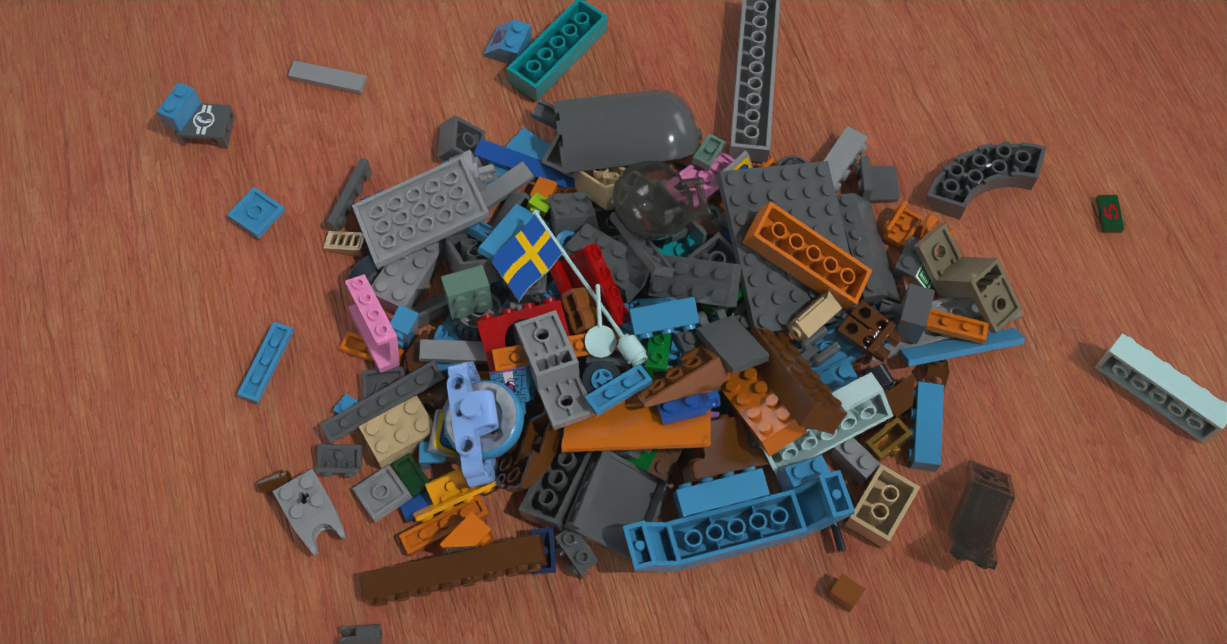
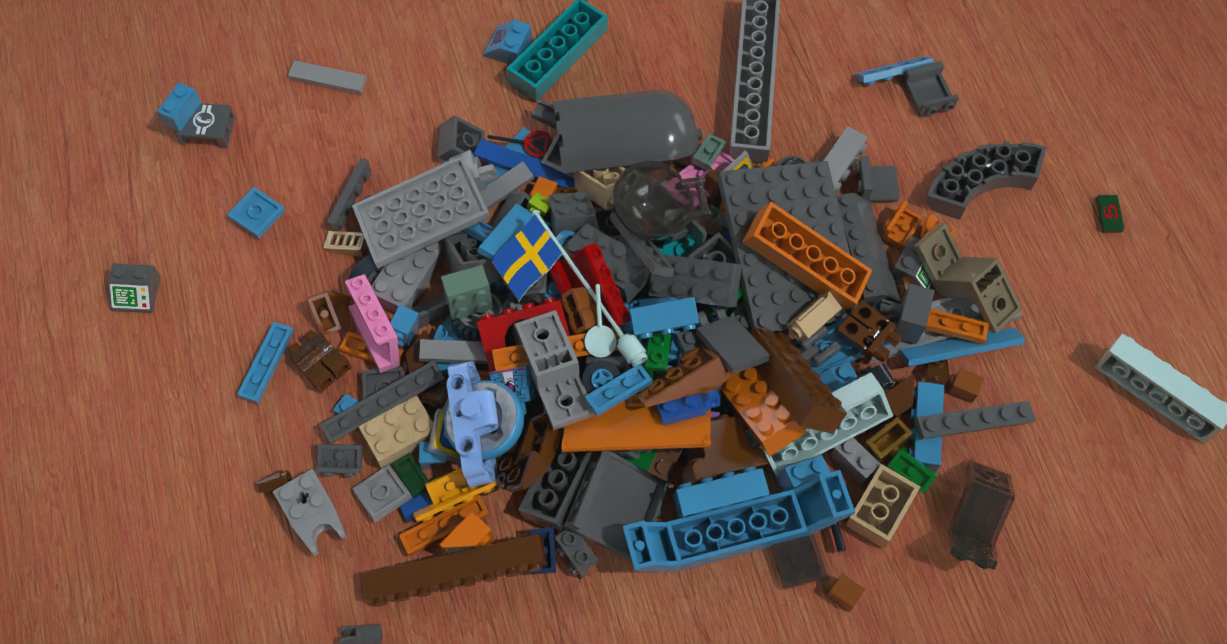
(133, 287): none -> dark grey slope
(313, 355): none -> reddish brown hips
(329, 310): none -> dark orange slope
(535, 143): none -> piece
(711, 184): none -> reddish brown bracket
(799, 561): none -> clear smoke plate
(887, 72): none -> dark azure plate
(912, 469): none -> green panel
(929, 89): none -> dark grey panel
(965, 385): none -> dark orange brick
(974, 420): none -> dark grey plate

